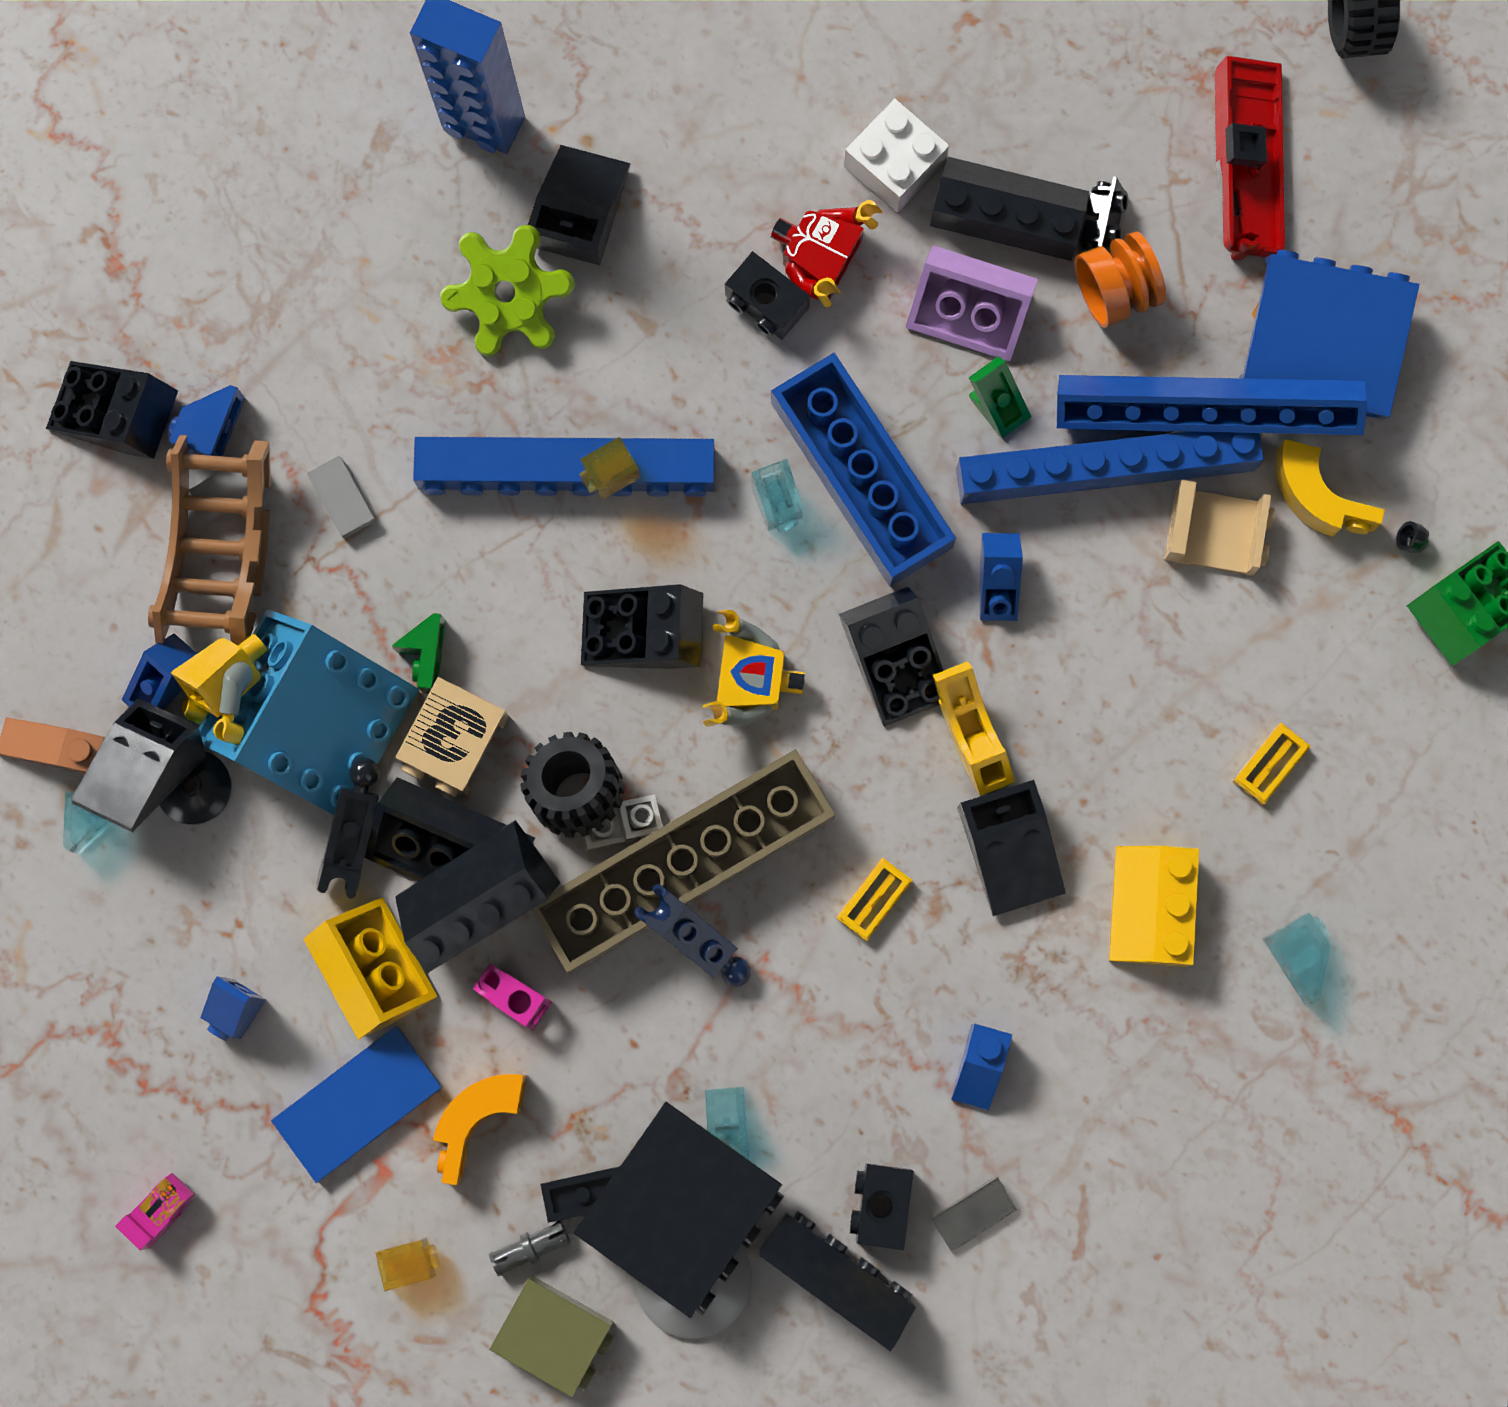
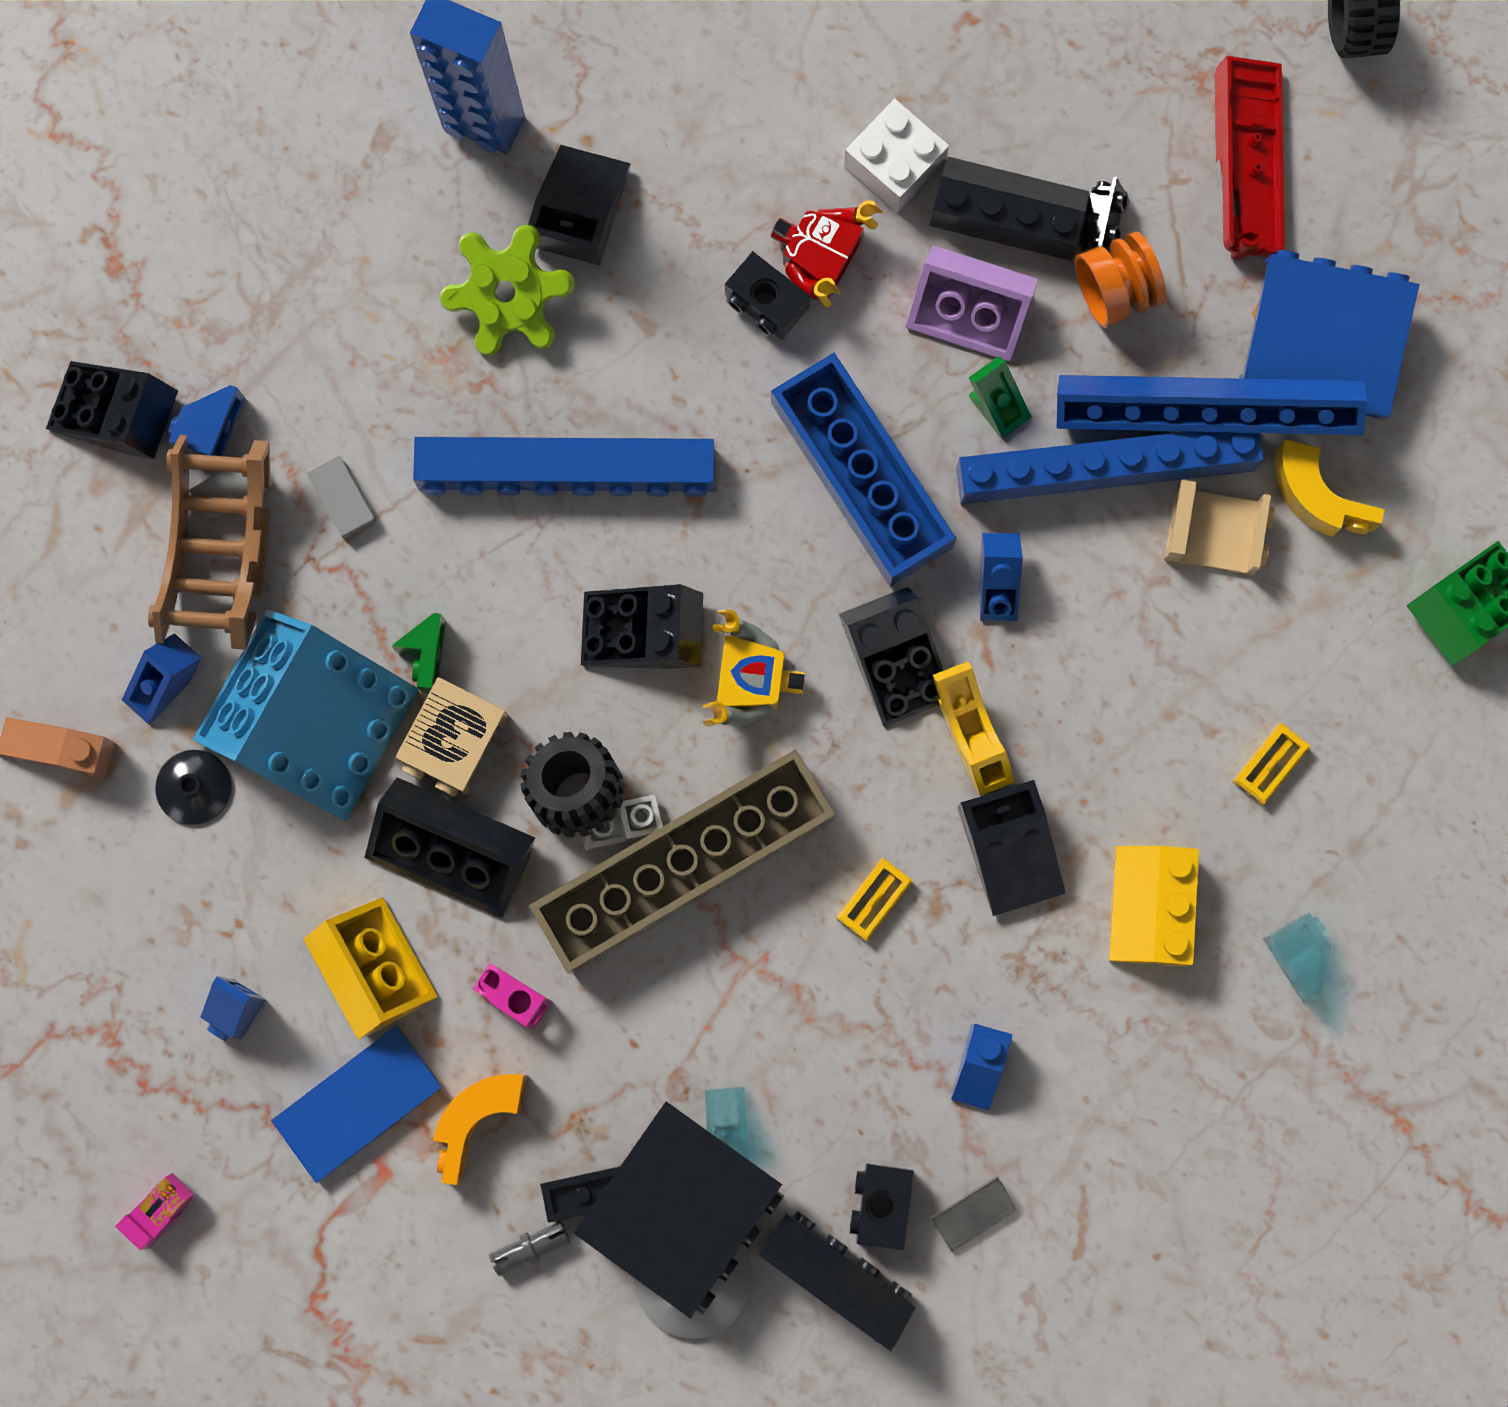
(80, 826): clear light blue slope -> none
(139, 765): slope -> none
(217, 681): yellow torso -> none
(350, 829): black plate -> none
(407, 1263): clear yellow brick -> none
(473, 896): black slope -> none
(553, 1337): olive brick -> none
(609, 469): clear yellow brick -> none
(695, 938): dark blue plate -> none
(777, 496): clear light blue slope -> none
(1246, 145): black plate -> none
(1413, 531): black hinge -> none

